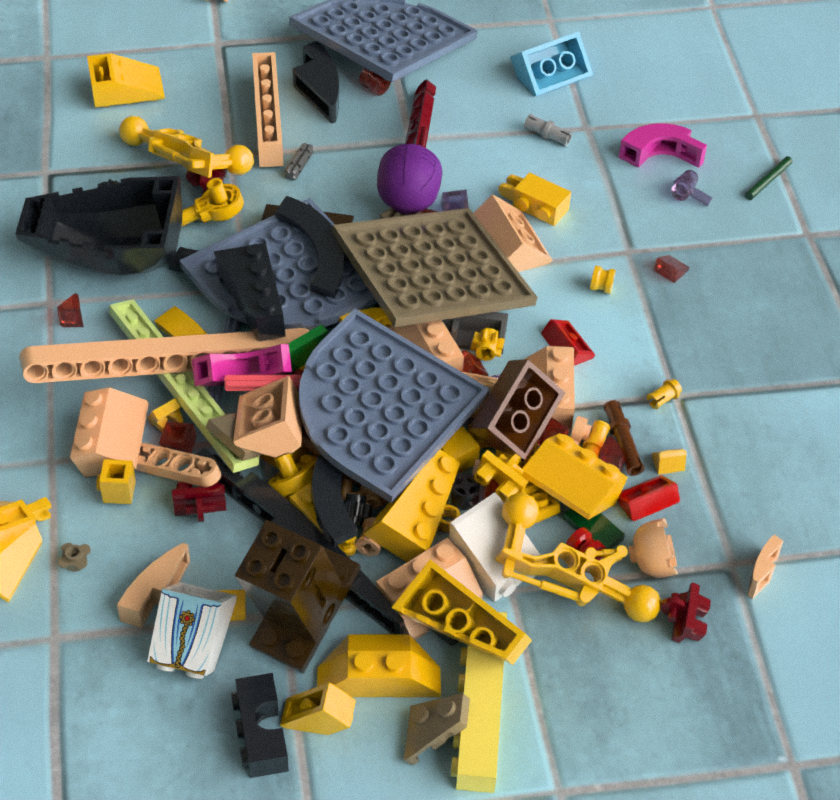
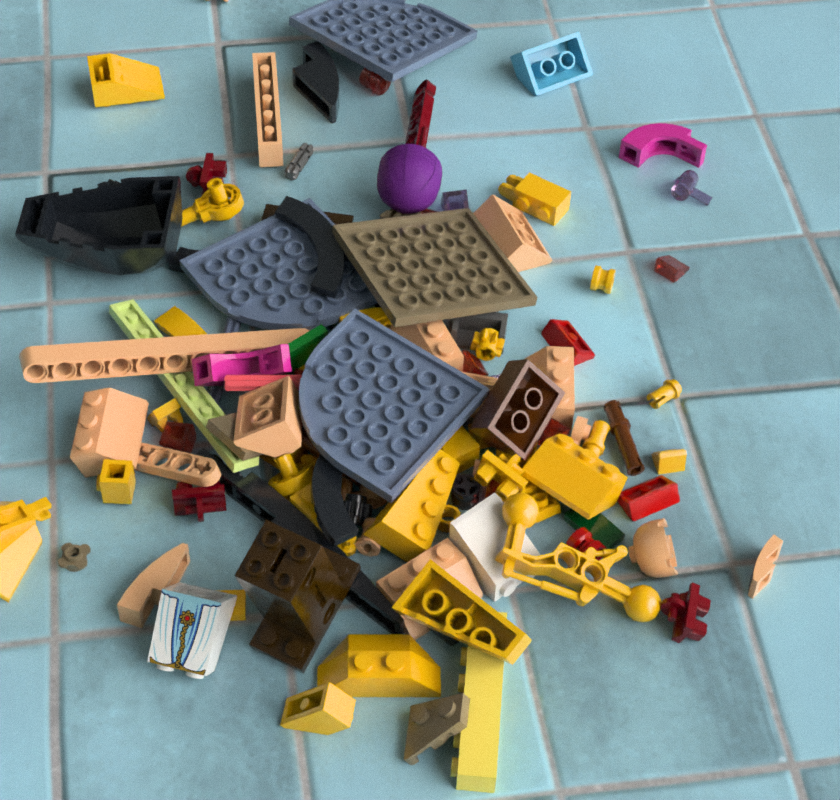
(70, 312): clear red slope -> none
(185, 149): yellow piece -> none
(253, 286): black wedge -> none
(264, 748): black arch -> none
(548, 129): light grey pin -> none
(611, 453): clear red slope -> none
(768, 178): dark green bar -> none

